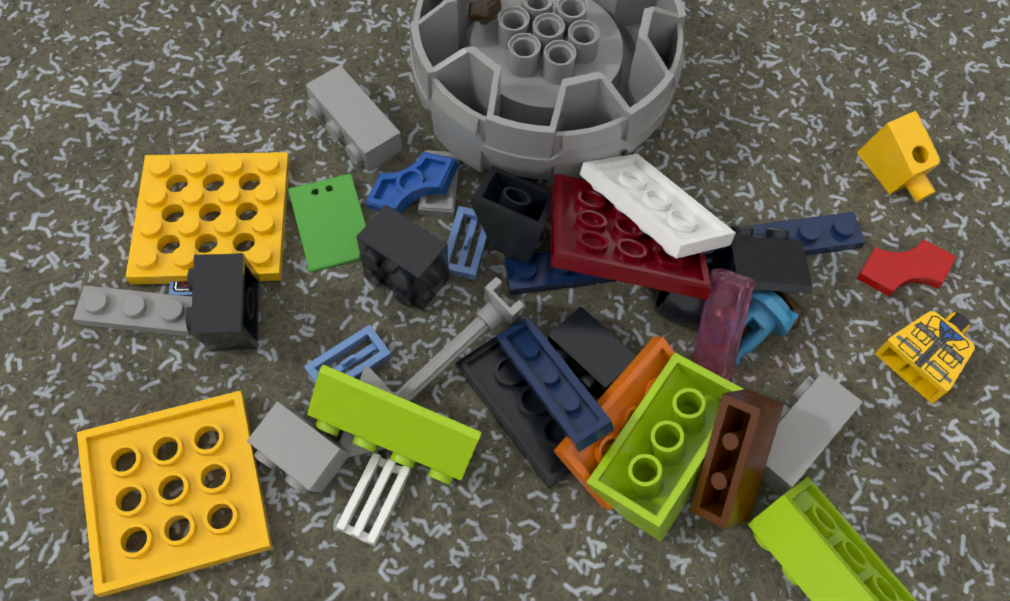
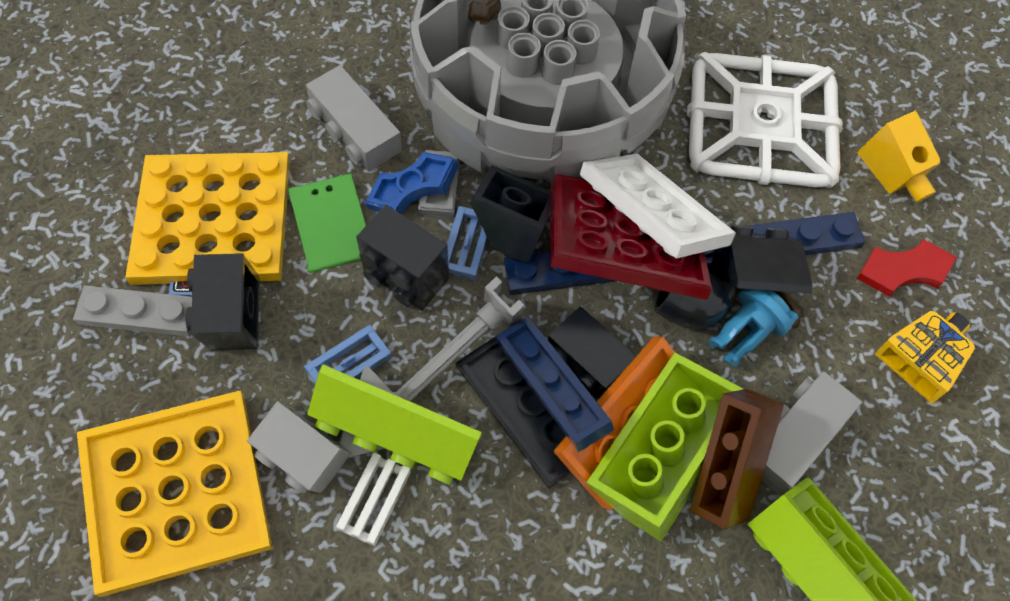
(723, 322): clear pink plate -> none
(749, 129): none -> white plate

